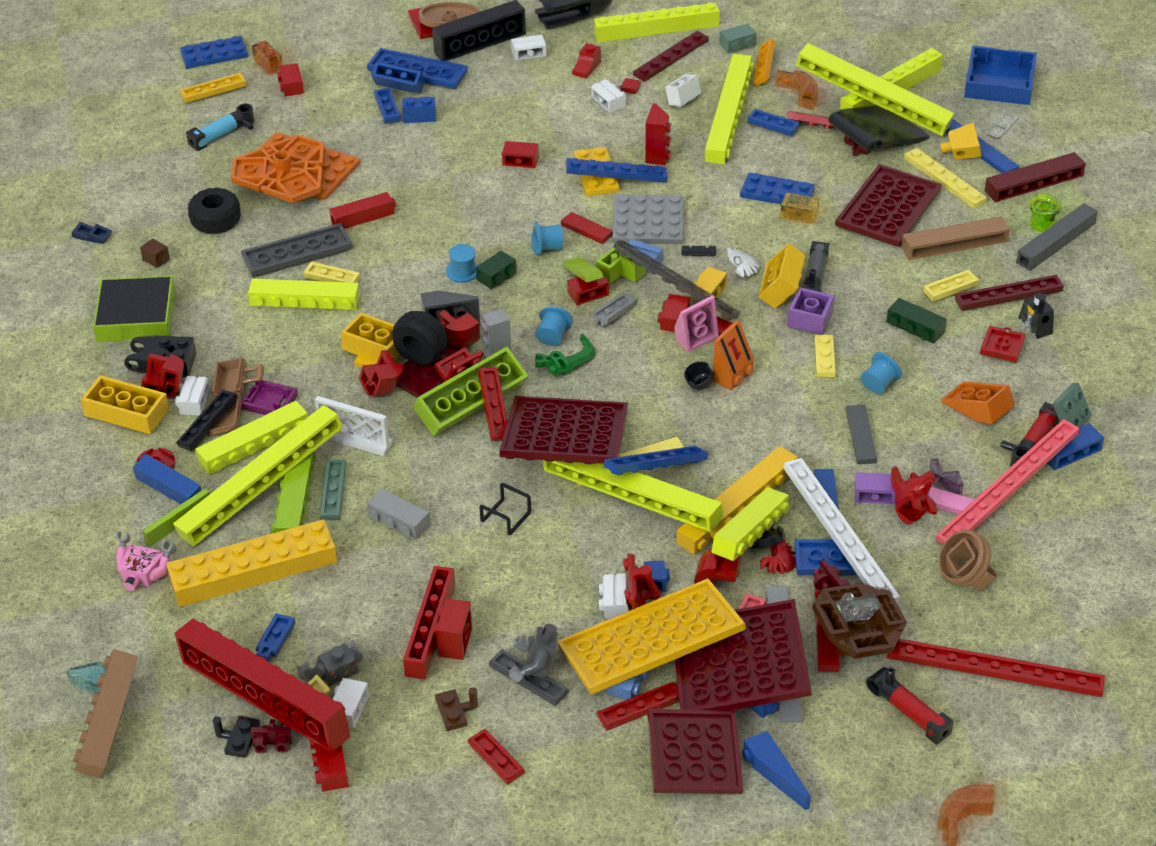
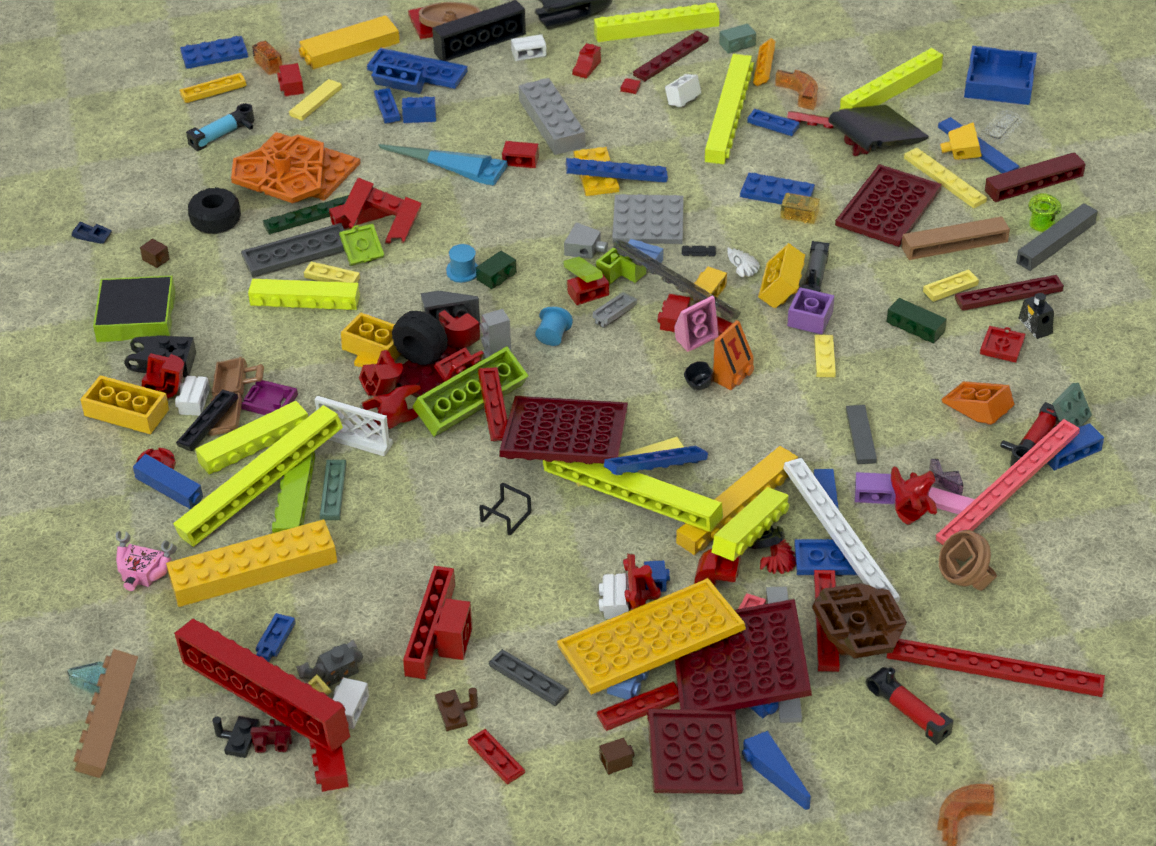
(165, 524): lime tile -> none
(302, 216): none -> dark green plate
(315, 99): none -> light yellow tile
(349, 42): none -> yellow brick
(361, 244): none -> lime plate
(364, 193): none -> red wedge
(393, 405): none -> red piece
(398, 514): light grey brick -> none
(472, 166): none -> dark azure plate
(539, 652): dark grey torso -> none
(546, 238): dark azure piece -> none
(552, 116): none -> light grey brick
(558, 363): green piece -> none
(584, 242): none -> light grey torso
(586, 227): red tile -> none
(608, 96): white brick -> none
(616, 755): none -> reddish brown brick
(657, 136): red slope -> none
(828, 577): dark red hips -> none
(857, 608): clear leg -> none
(875, 89): neon yellow brick -> none
(881, 373): dark azure piece -> none

